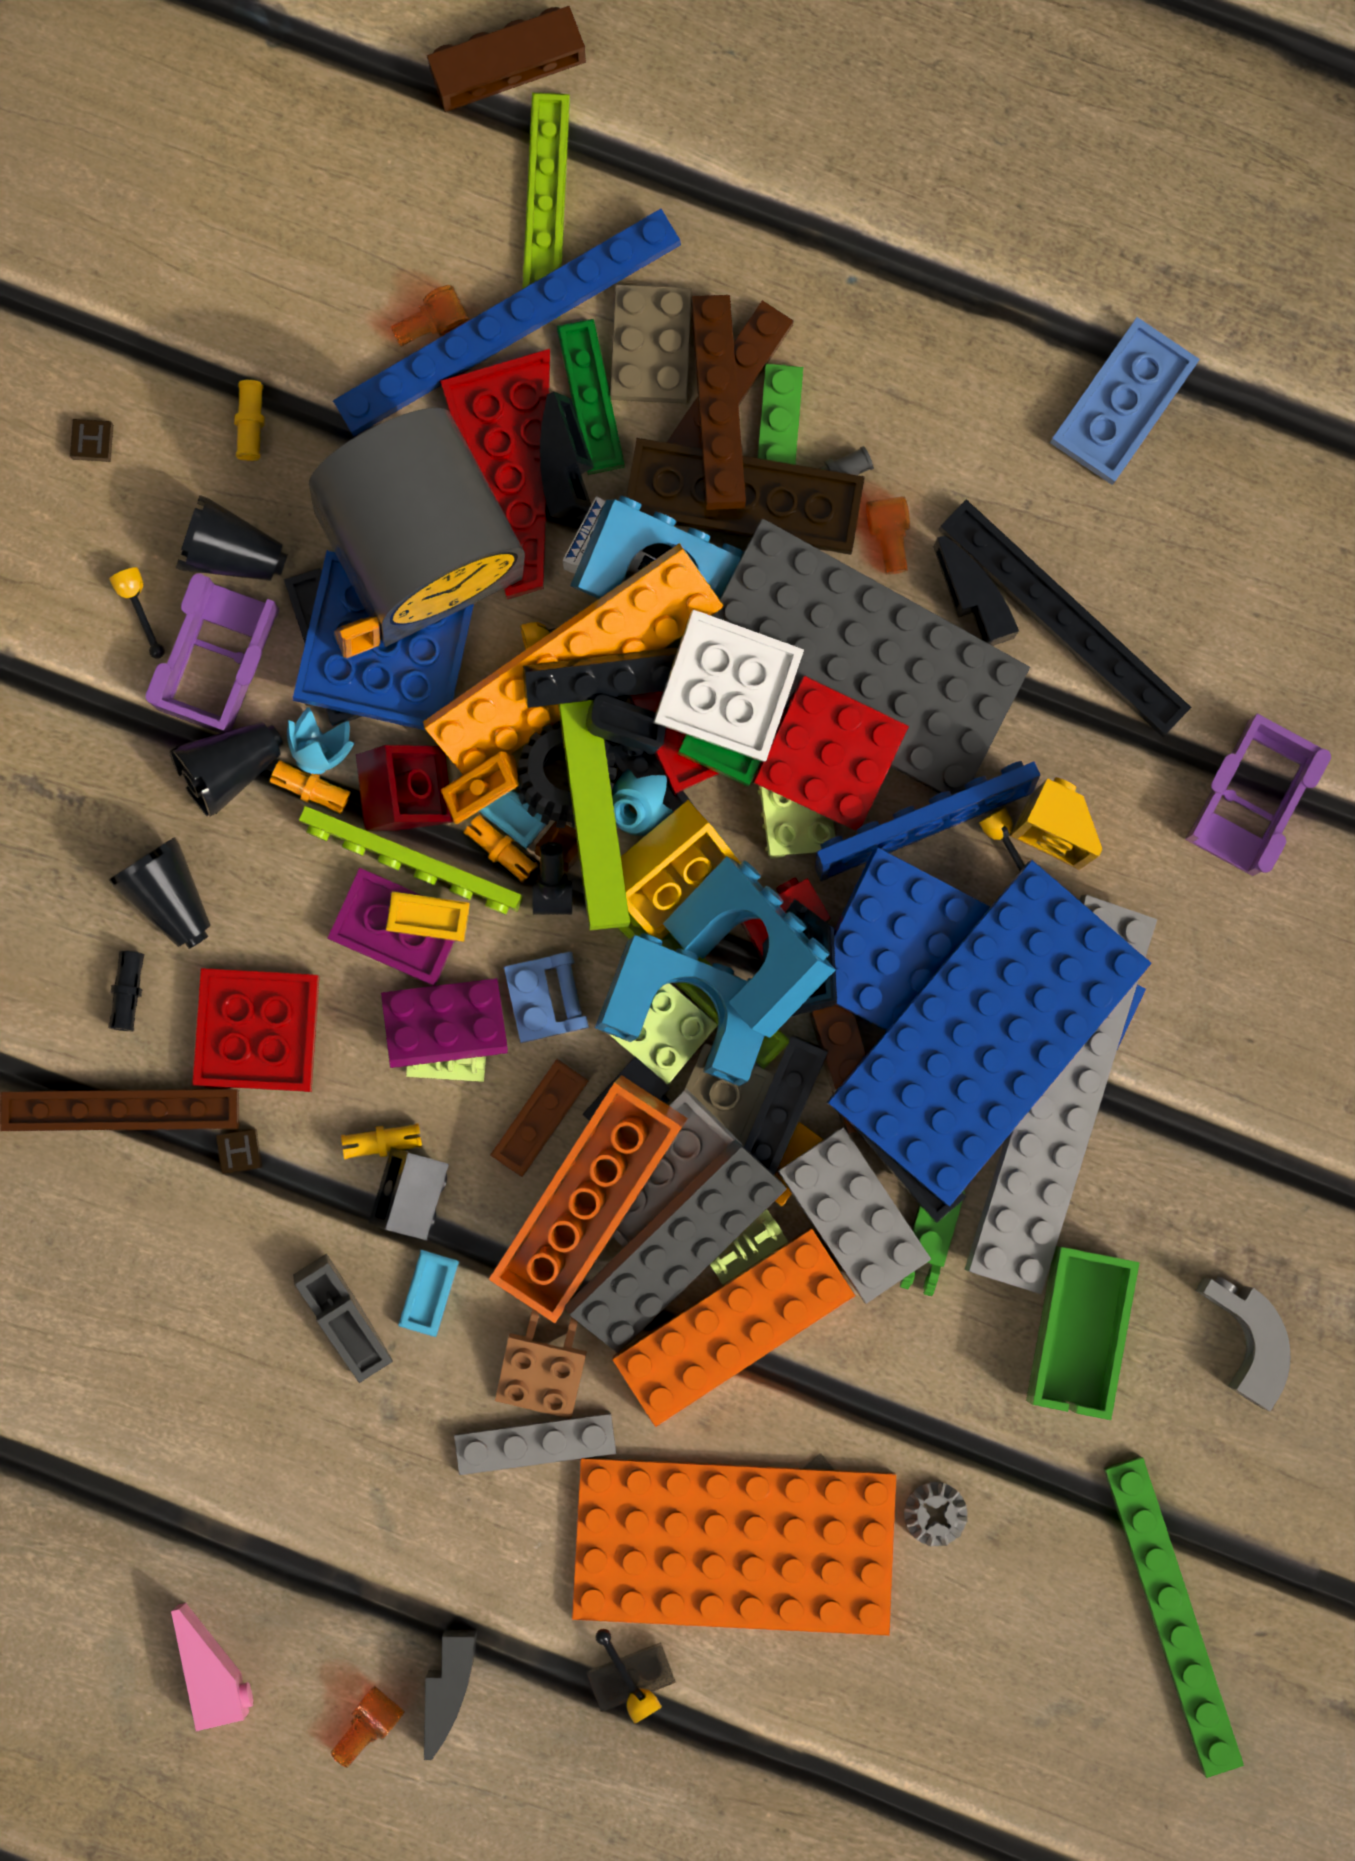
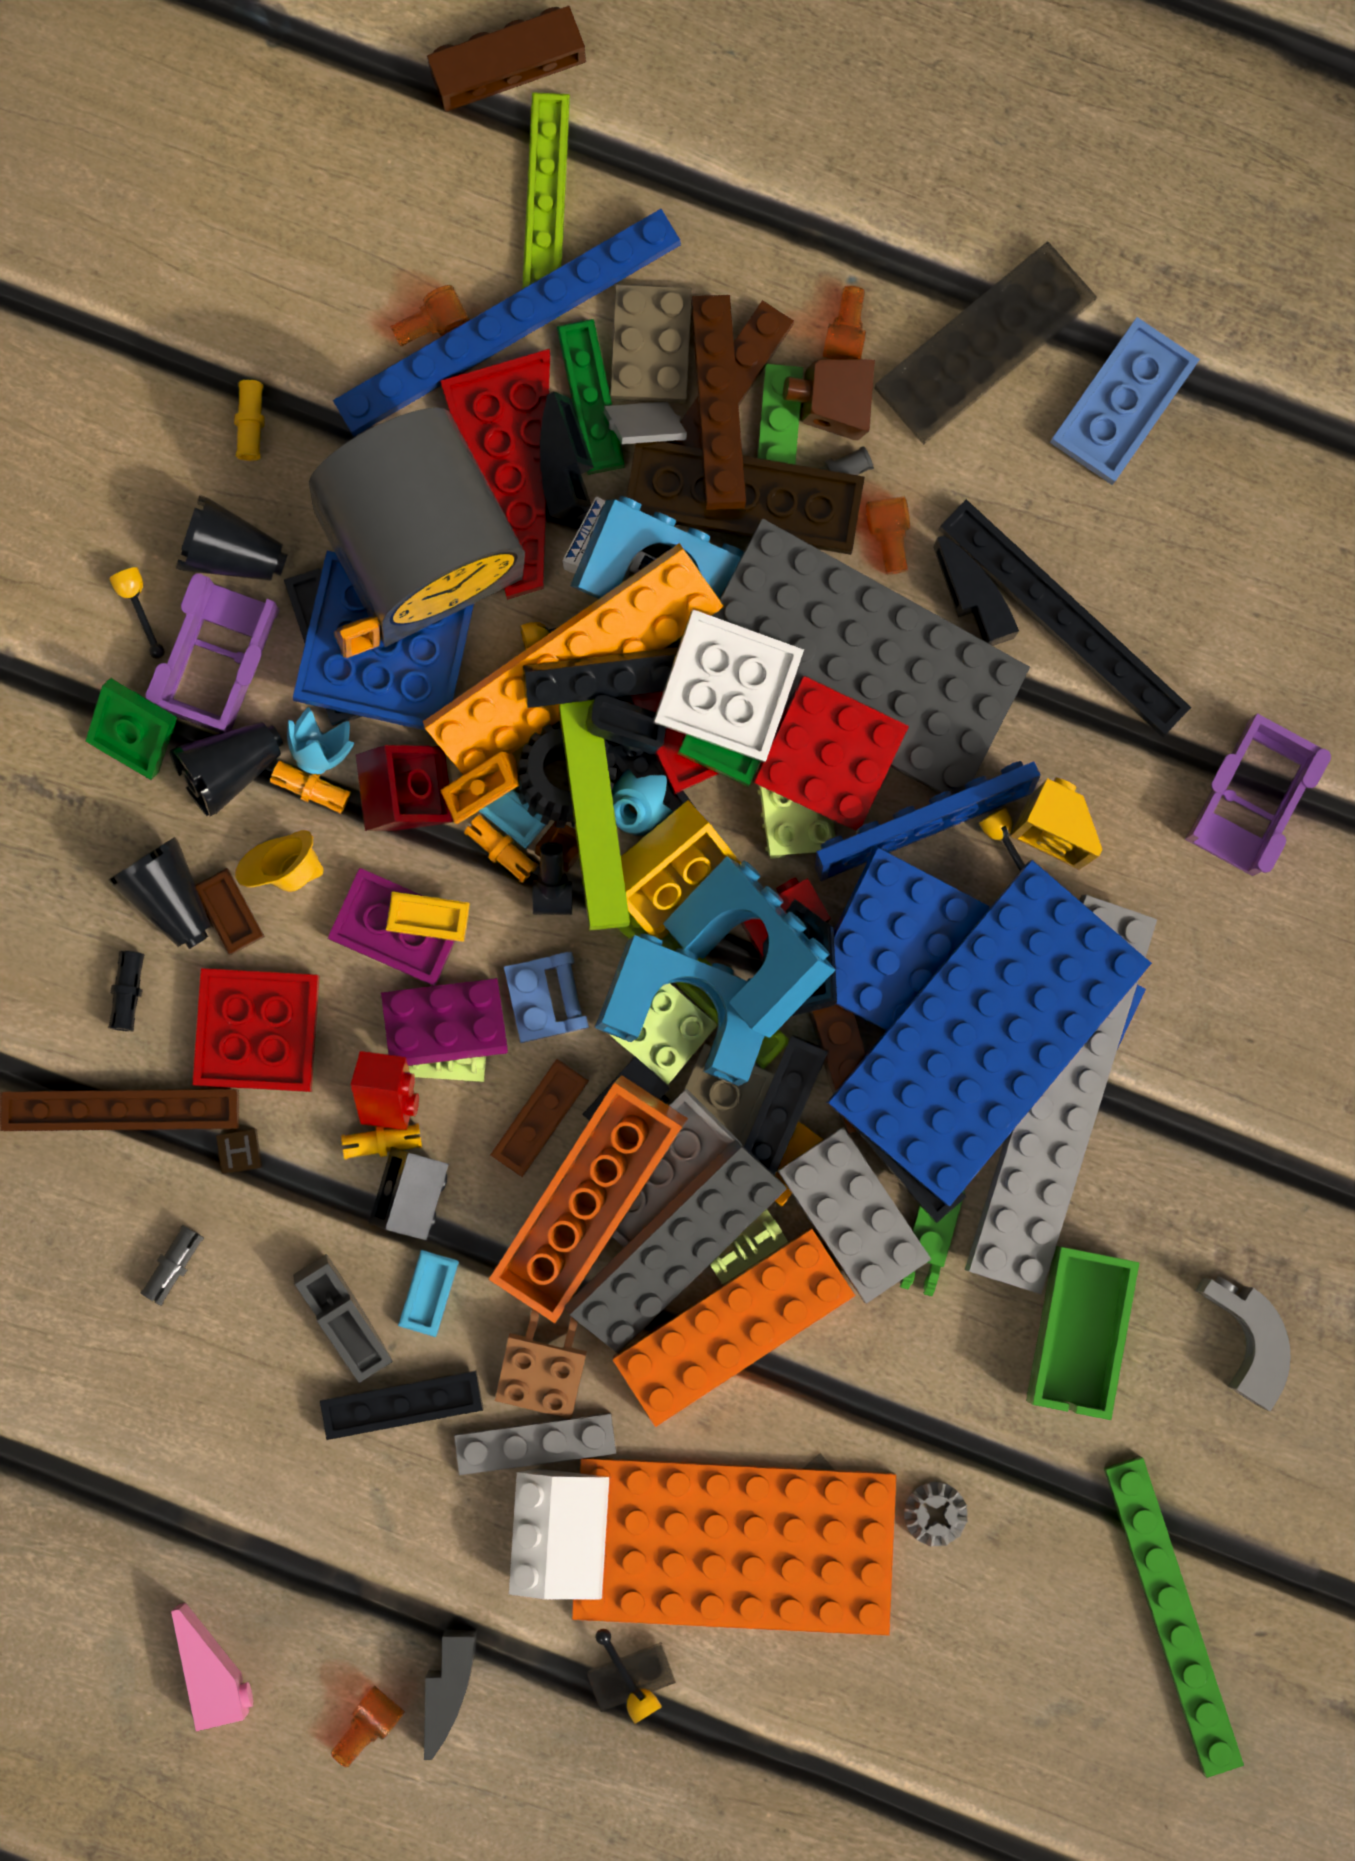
(91, 440): dark brown tile -> none
(130, 728): none -> green plate
(172, 1265): none -> dark grey pin
(229, 911): none -> reddish brown tile
(282, 862): none -> yellow piece
(384, 1090): none -> red brick
(395, 855): lime plate -> none
(401, 1405): none -> black plate
(559, 1535): none -> white slope
(644, 422): none -> light grey piece
(835, 396): none -> reddish brown torso
(846, 334): none -> clear orange pin
(985, 342): none -> clear smoke plate

